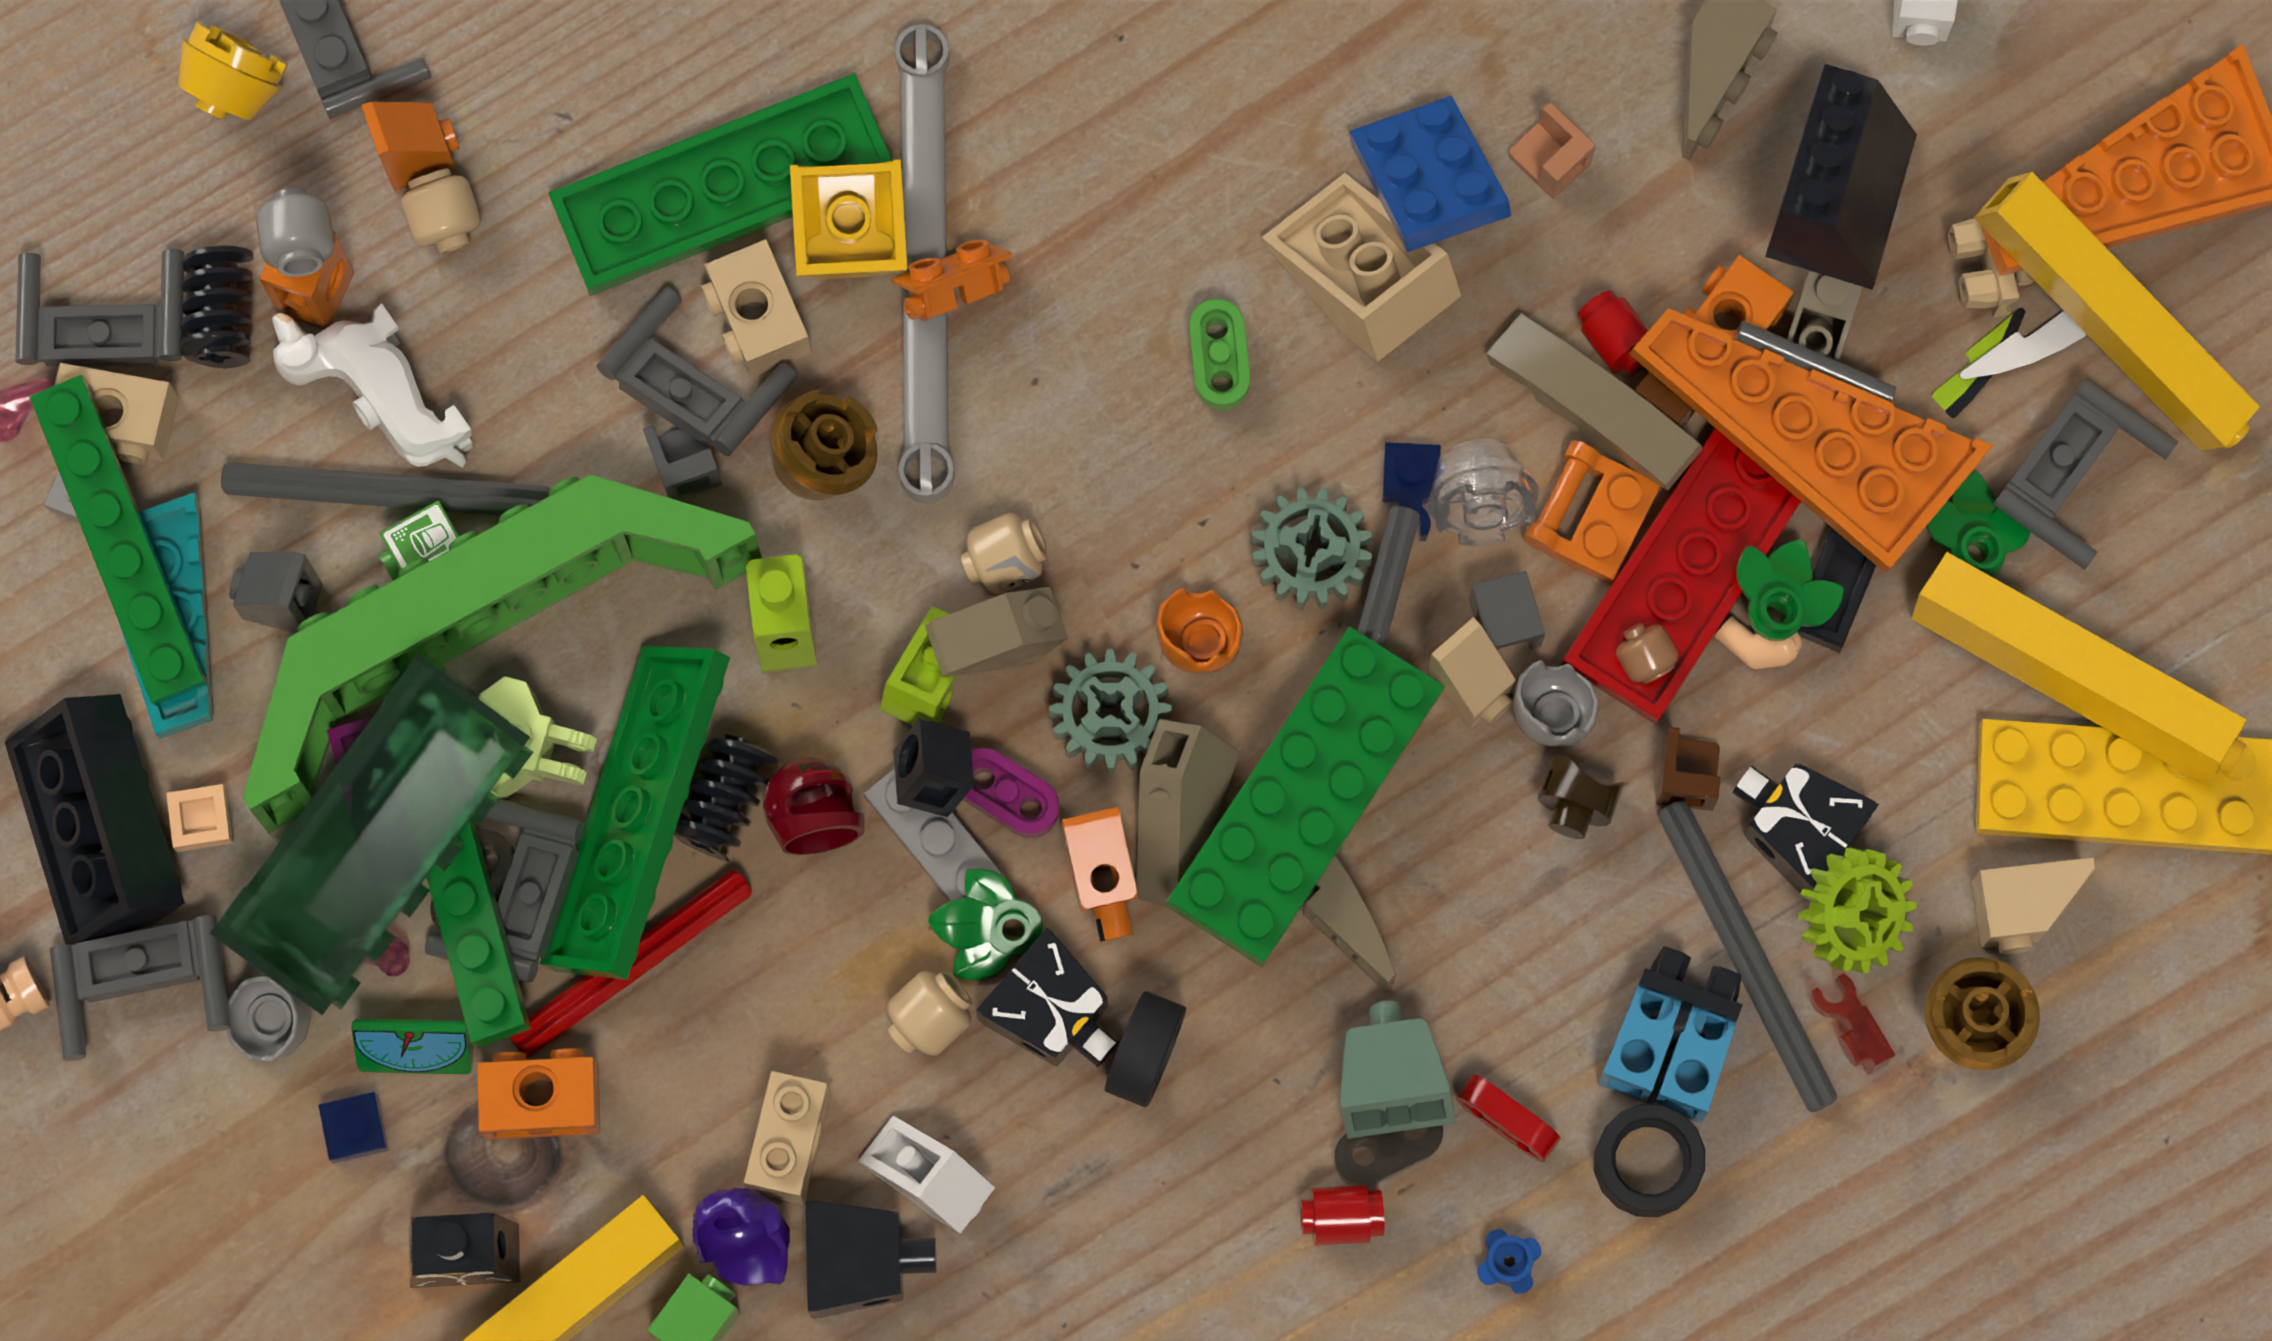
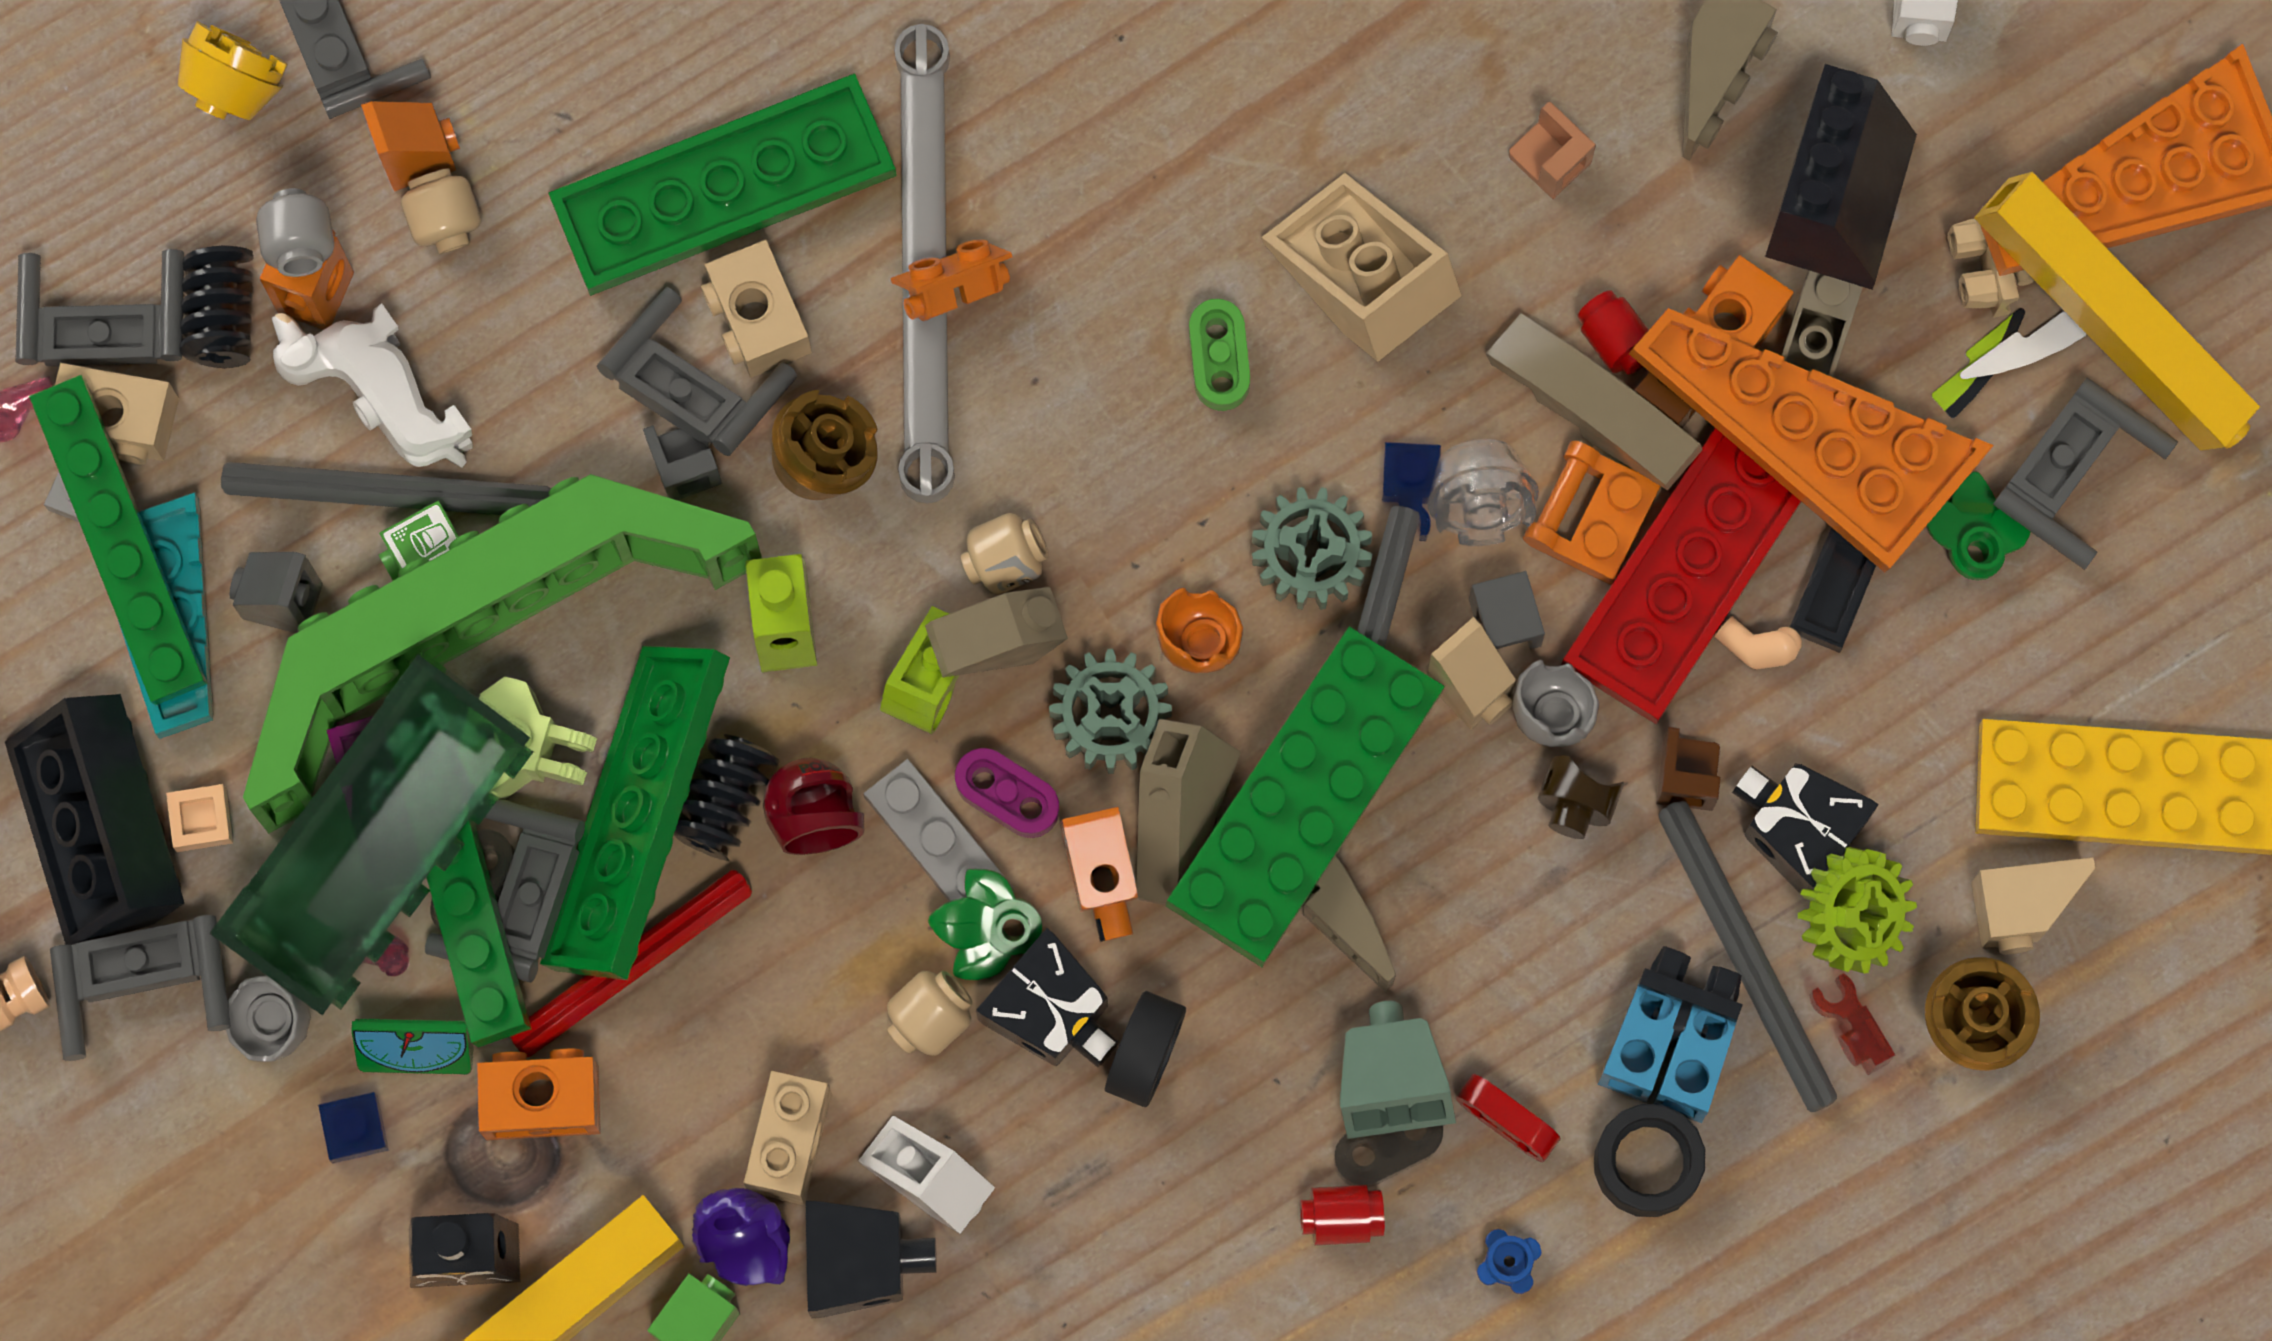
(848, 220): yellow slope -> none
(933, 767): black brick -> none
(1430, 173): blue plate -> none
(1647, 653): medium nougat piece -> none
(1786, 585): green plate -> none
(1809, 359): dark grey bar -> none
(2080, 670): yellow brick -> none

